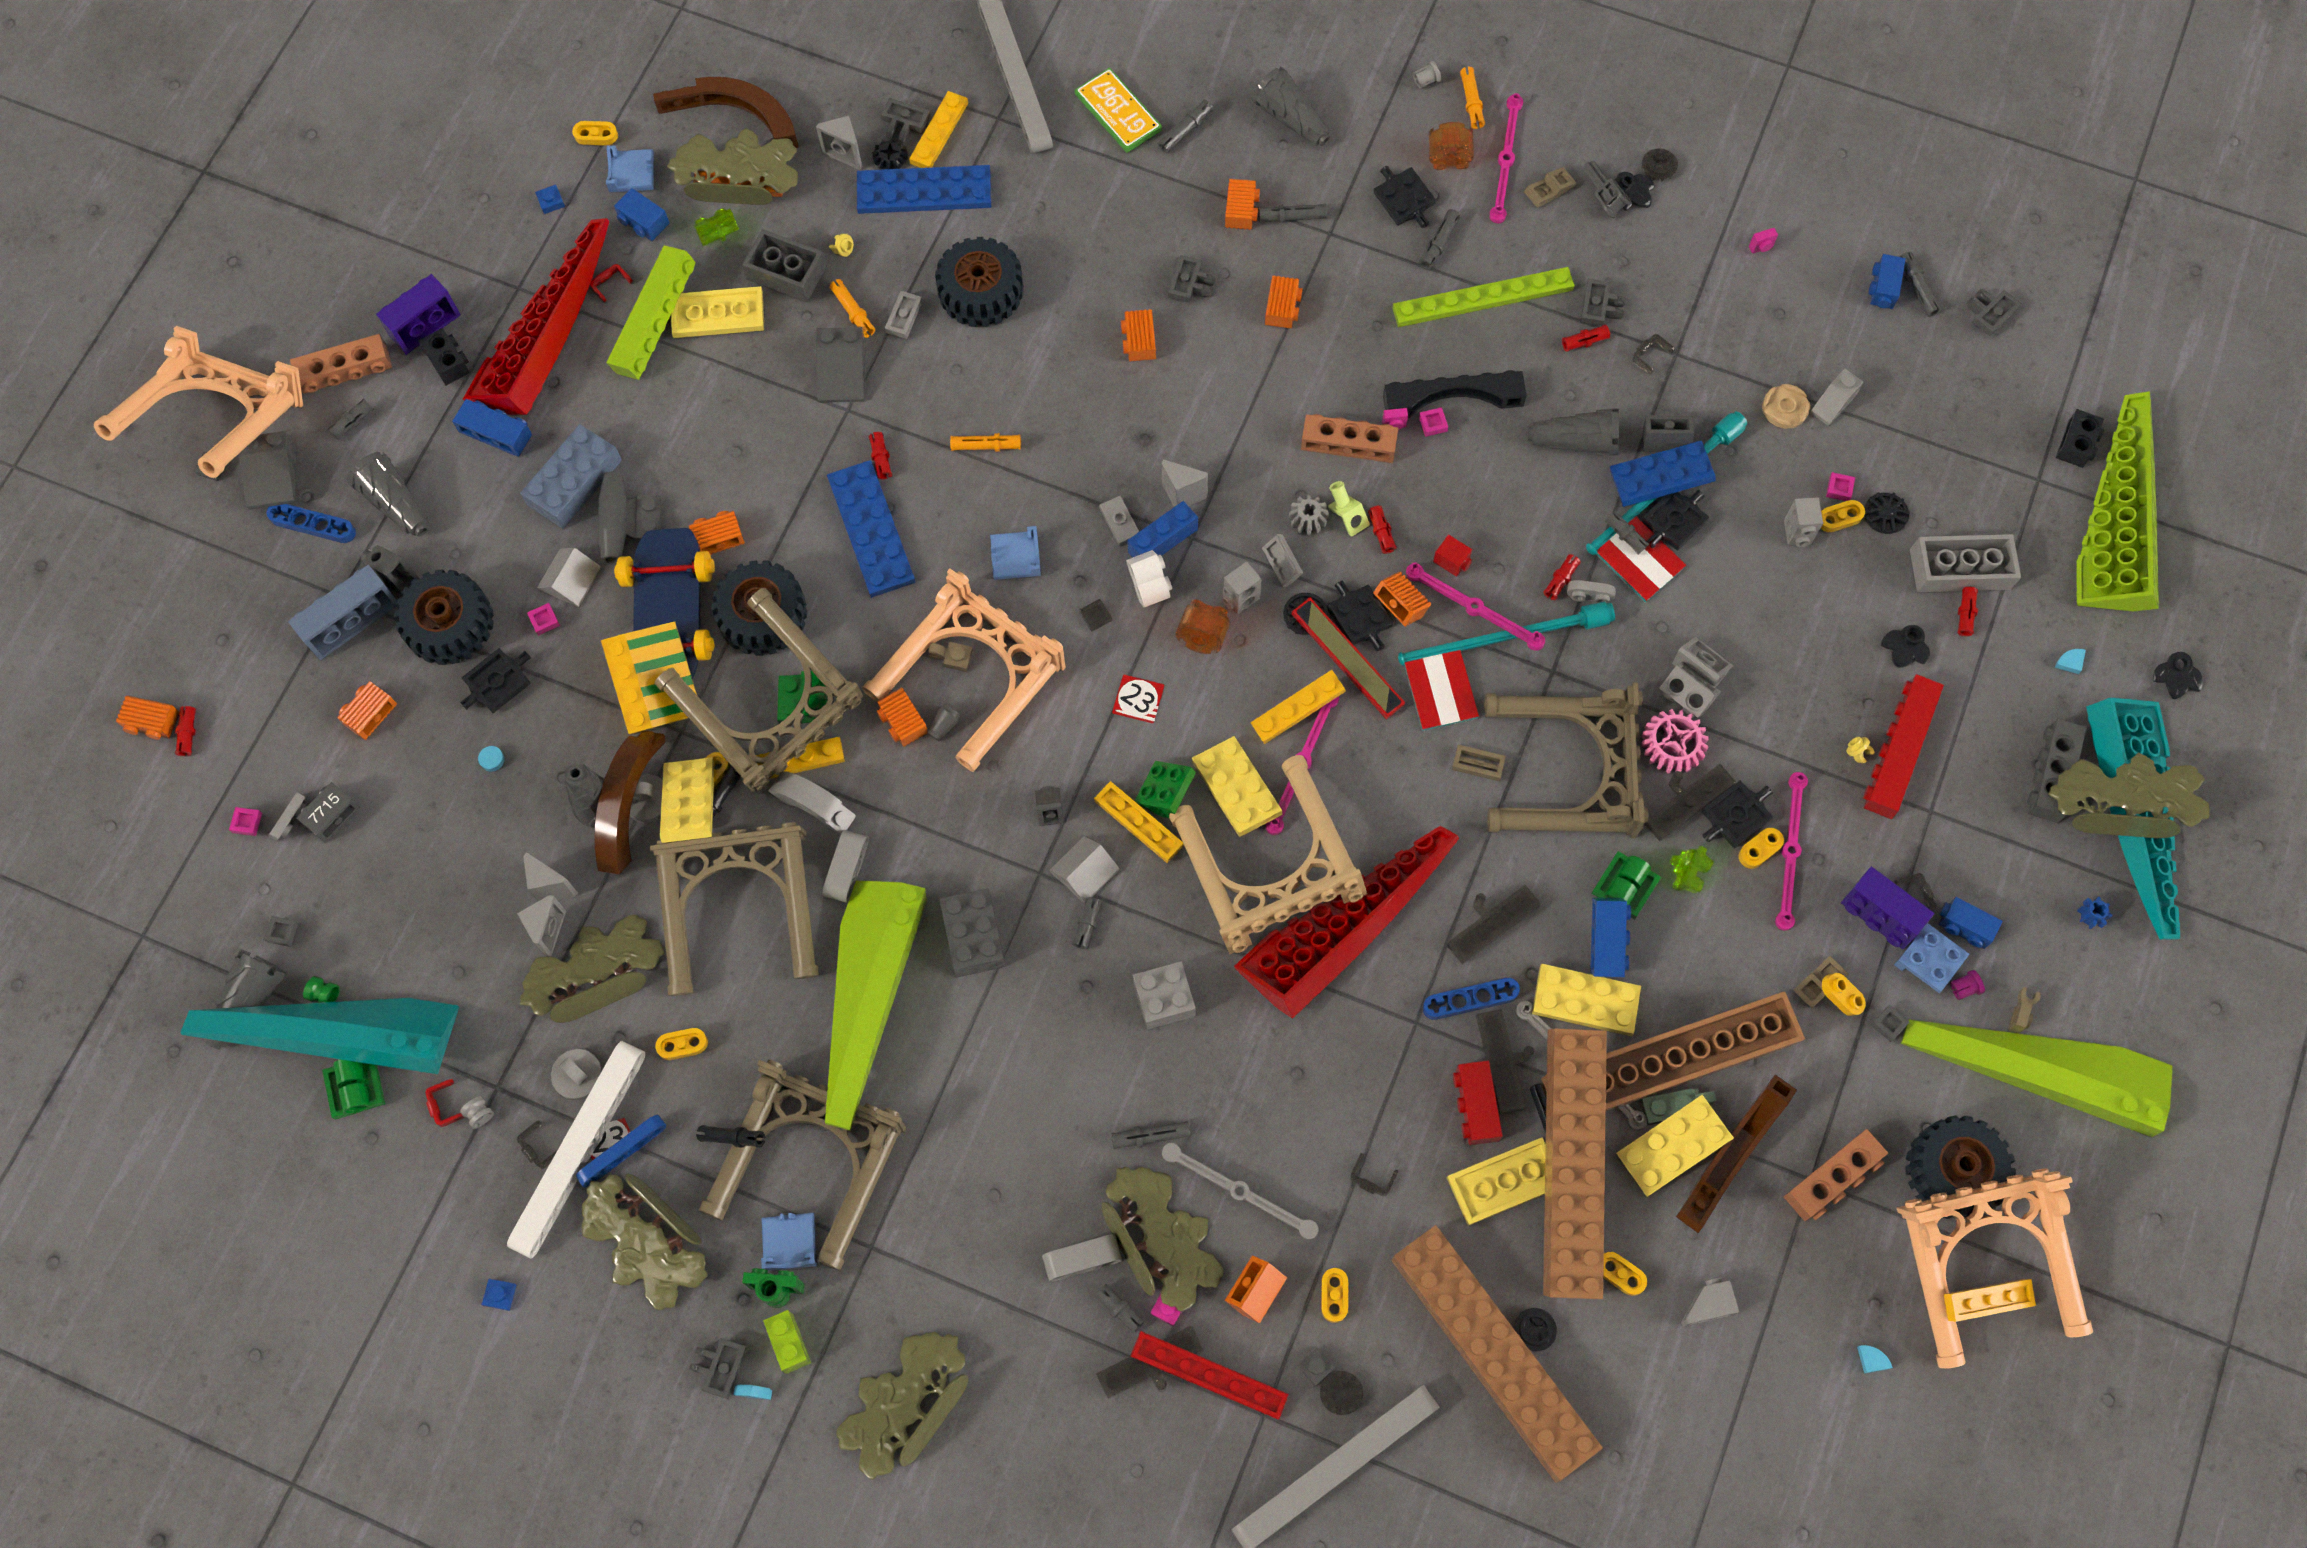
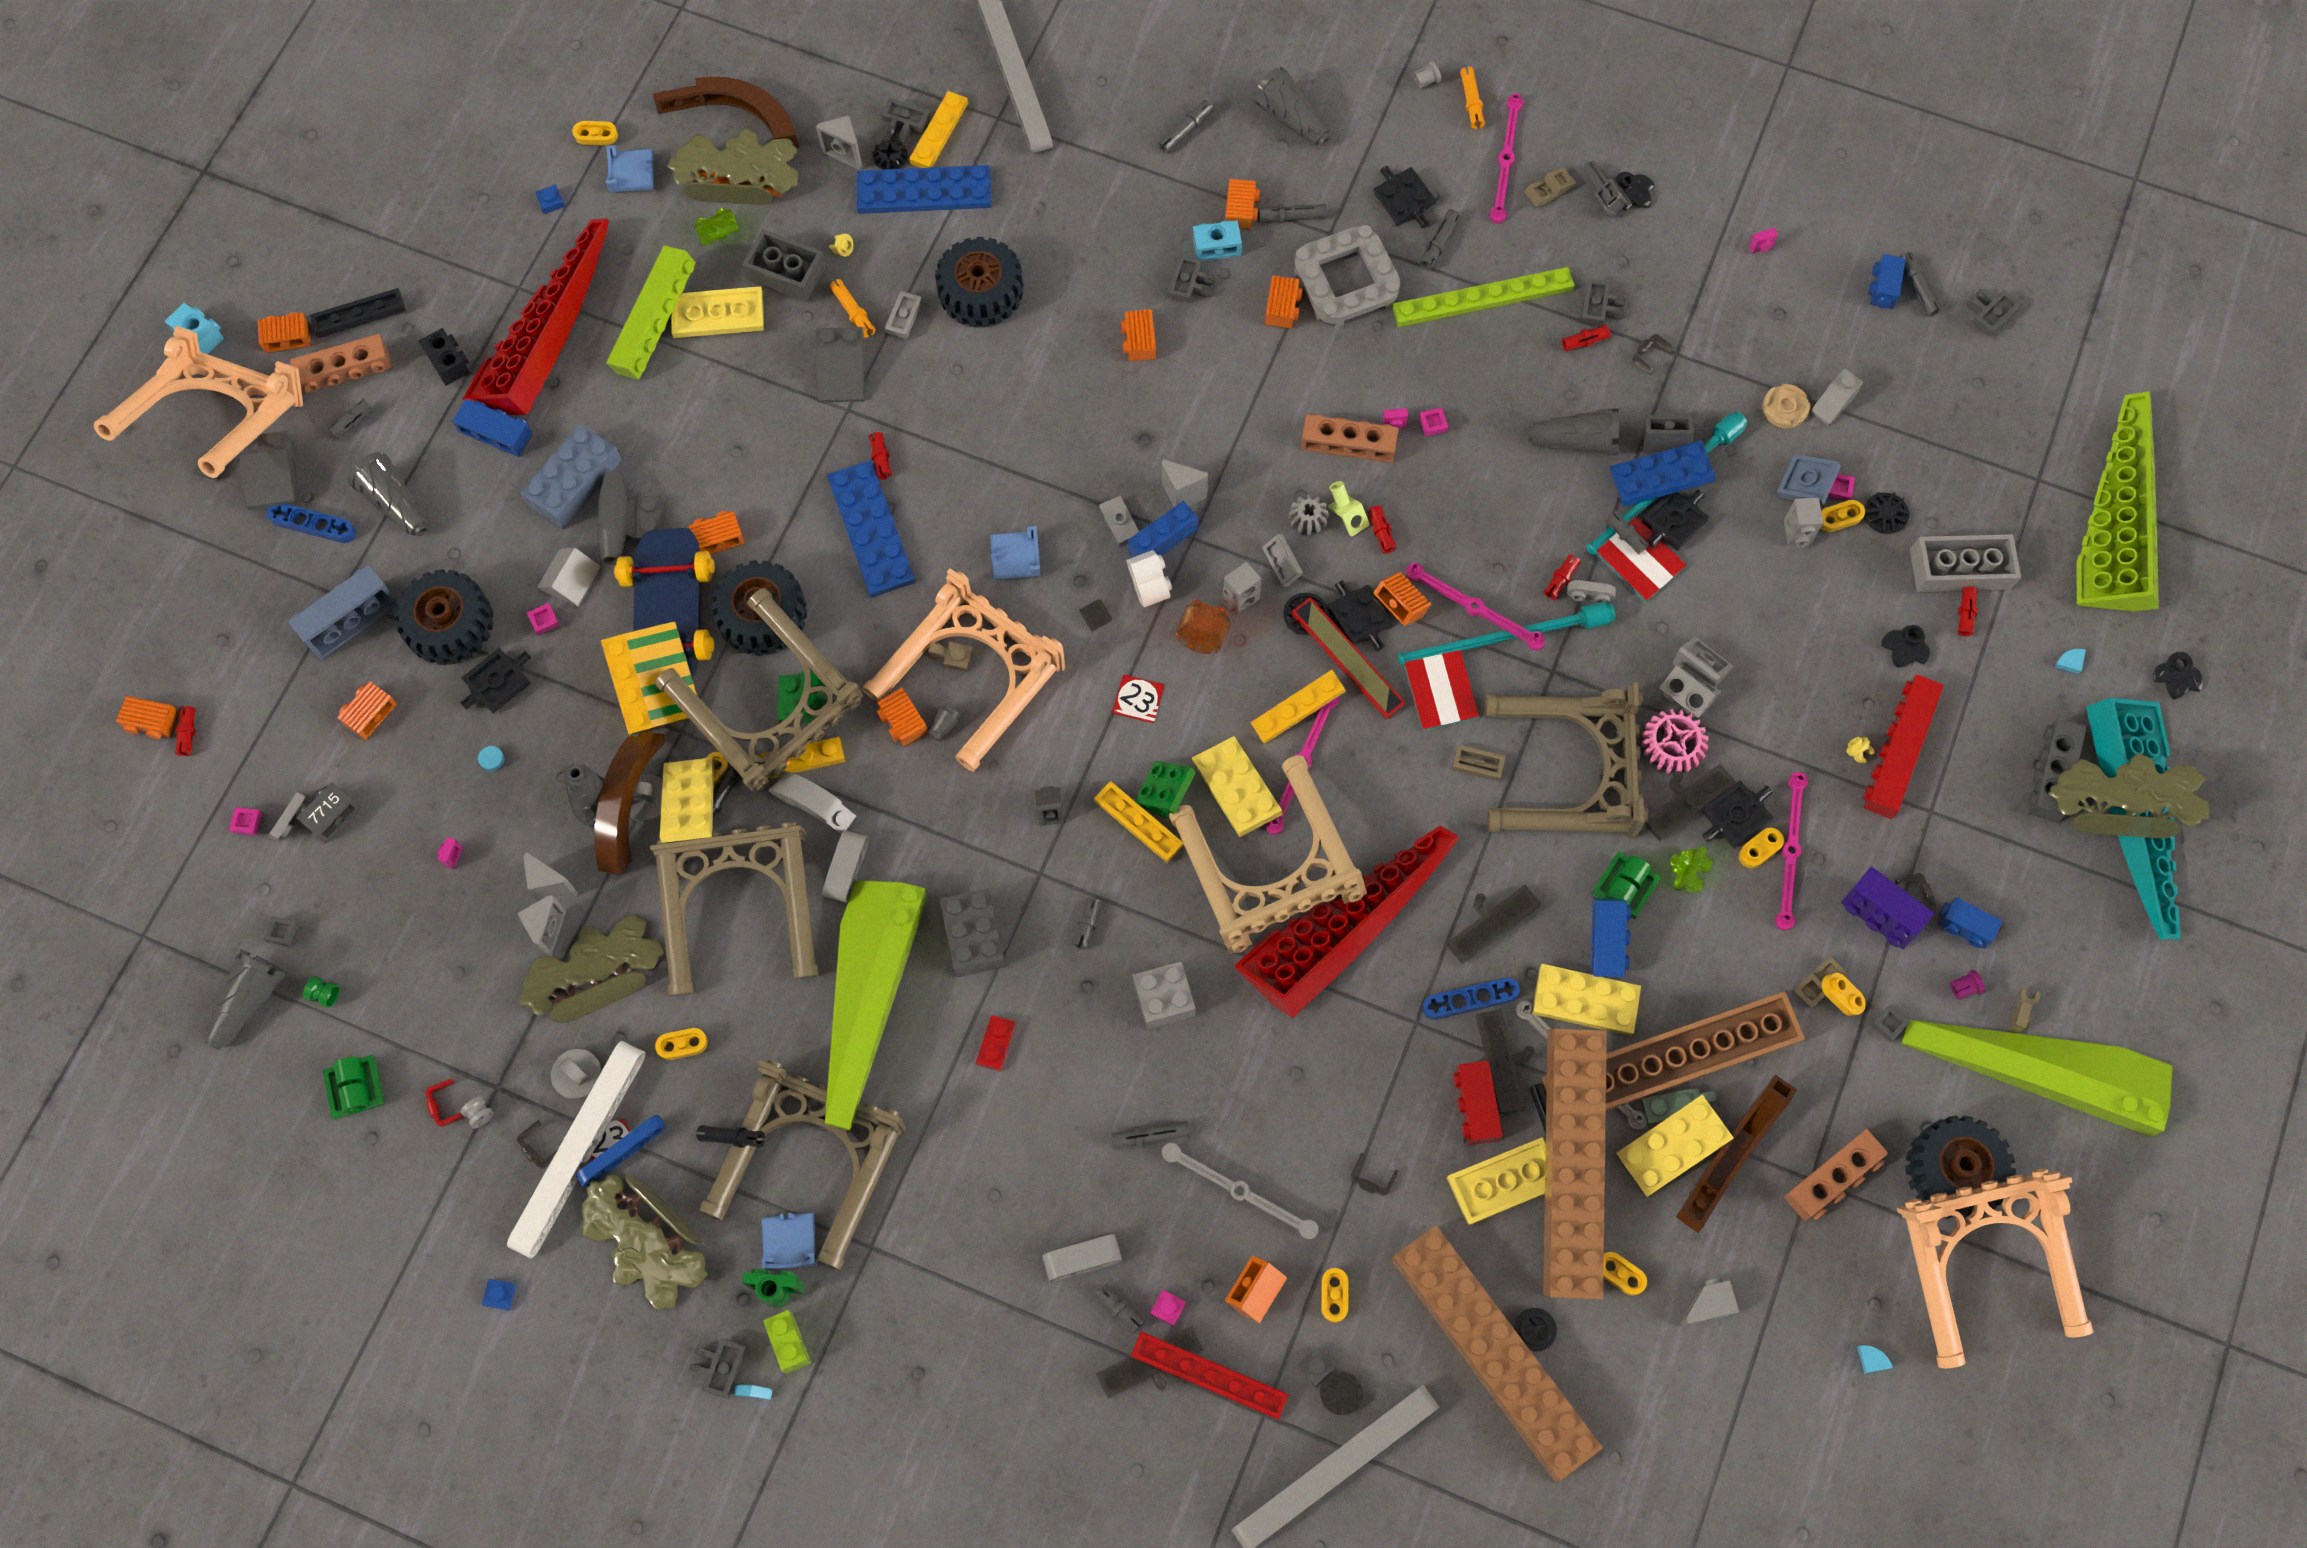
(194, 320): none -> medium azure brick
(284, 332): none -> orange brick
(357, 312): none -> black plate
(376, 1032): teal wedge -> none
(384, 562): dark grey torso -> none
(418, 313): dark purple brick -> none
(449, 853): none -> dark pink plate
(606, 274): red piece -> none
(641, 214): blue brick -> none
(895, 1404): olive plant -> none
(993, 442): light orange pin -> none
(995, 1043): none -> red plate
(1085, 868): light grey slope -> none
(1118, 110): tile -> none
(1167, 1237): olive plant -> none
(1210, 249): none -> medium azure brick
(1338, 309): none -> light grey plate
(1451, 146): clear orange brick -> none
(1453, 556): red brick -> none
(1499, 389): black arch -> none
(1659, 156): clear smoke gear -> none
(1808, 478): none -> sand blue plate
(1932, 958): medium blue piece -> none
(1989, 1300): yellow plate -> none
(2077, 437): black brick -> none
(2092, 919): blue gear -> none

